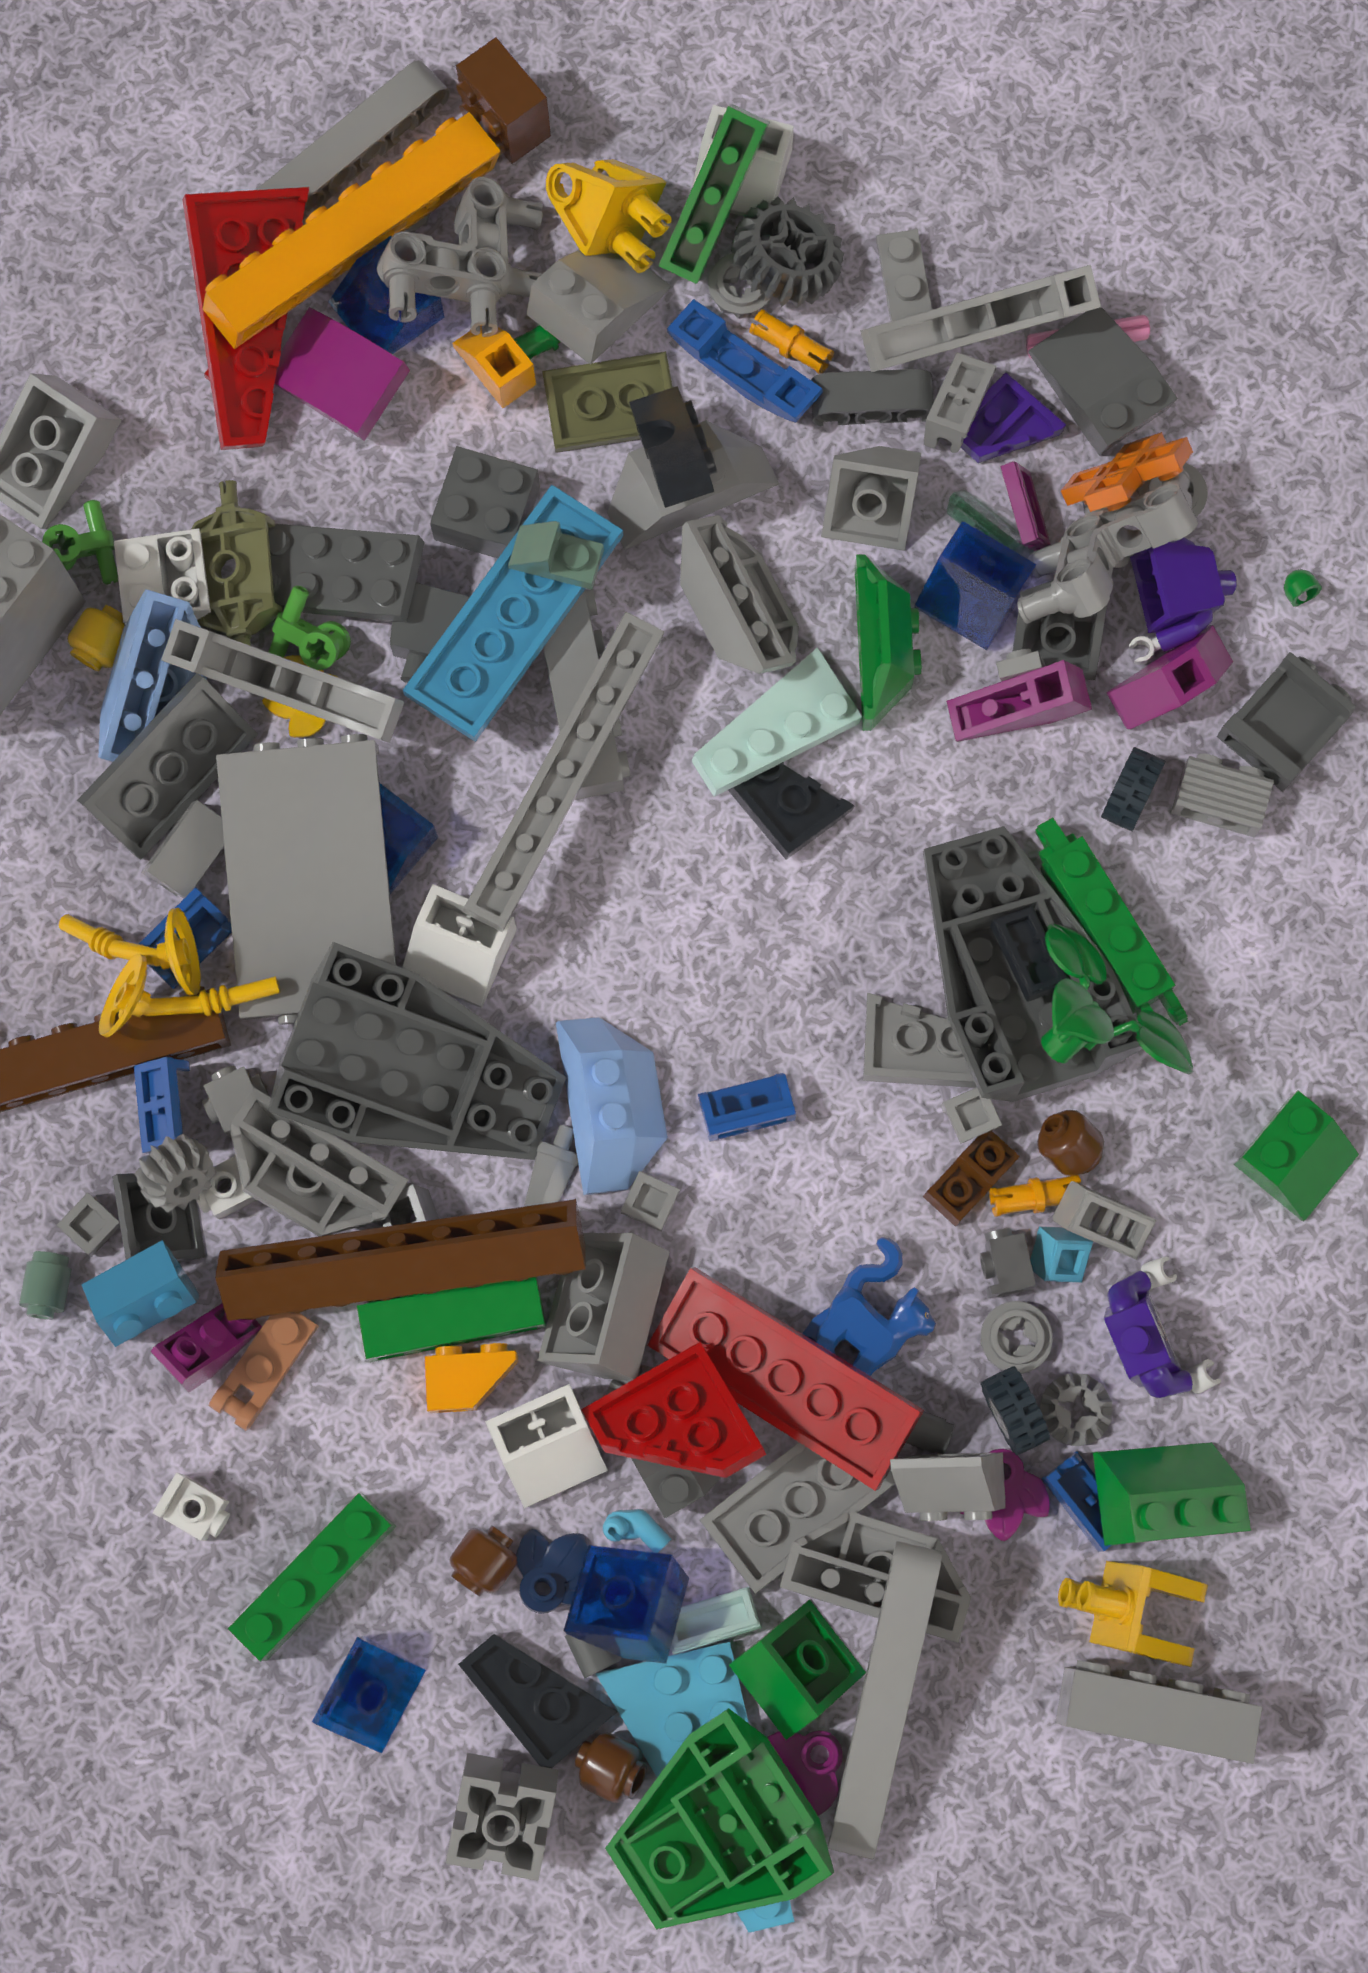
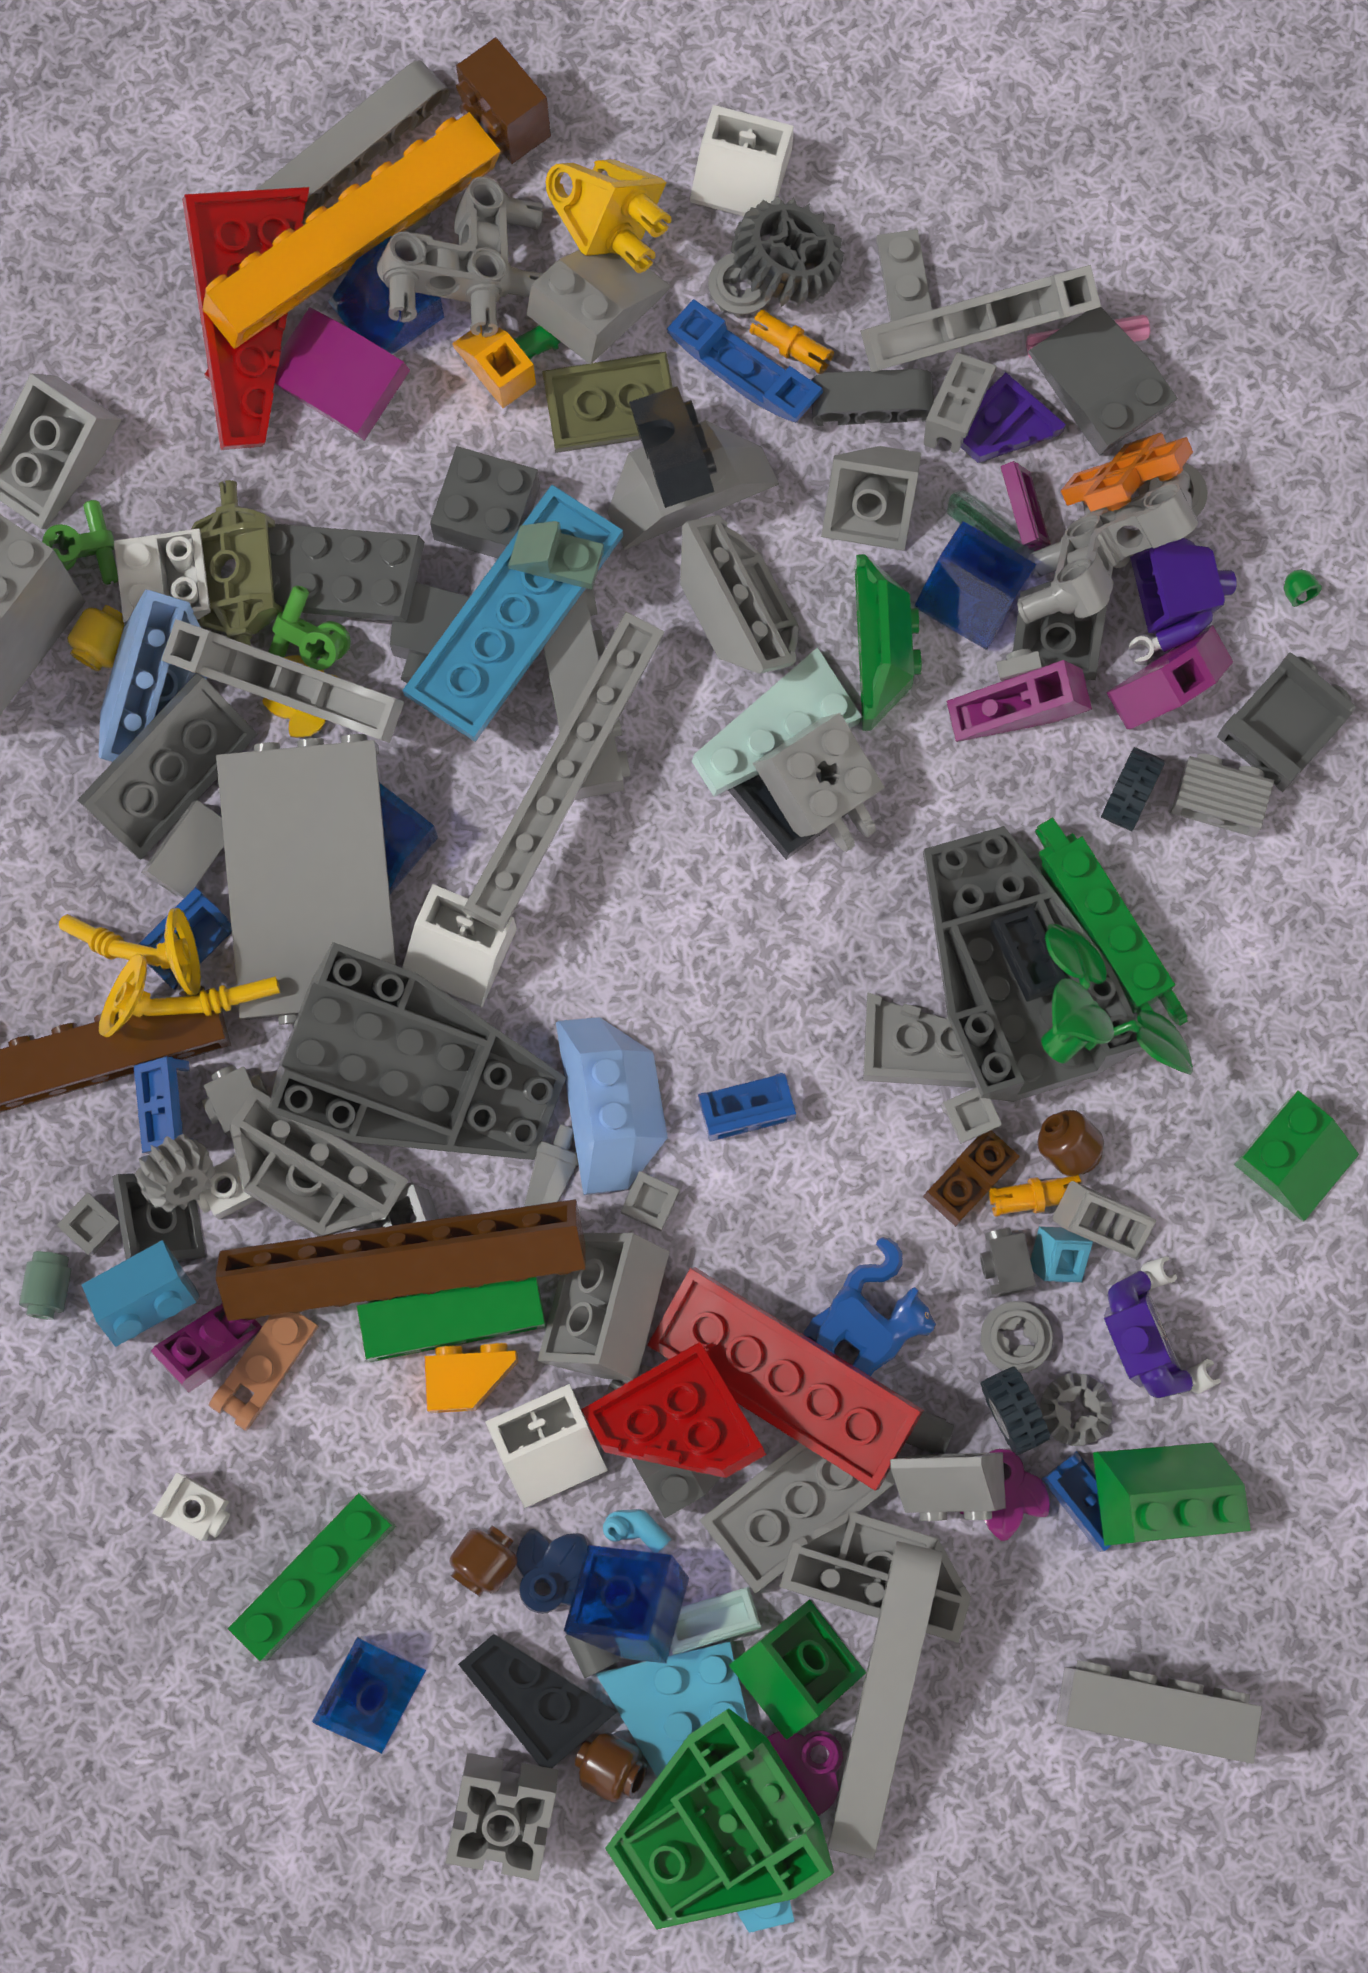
(714, 193): green brick -> none
(844, 785): none -> light grey hinge
(1120, 1607): yellow piece -> none

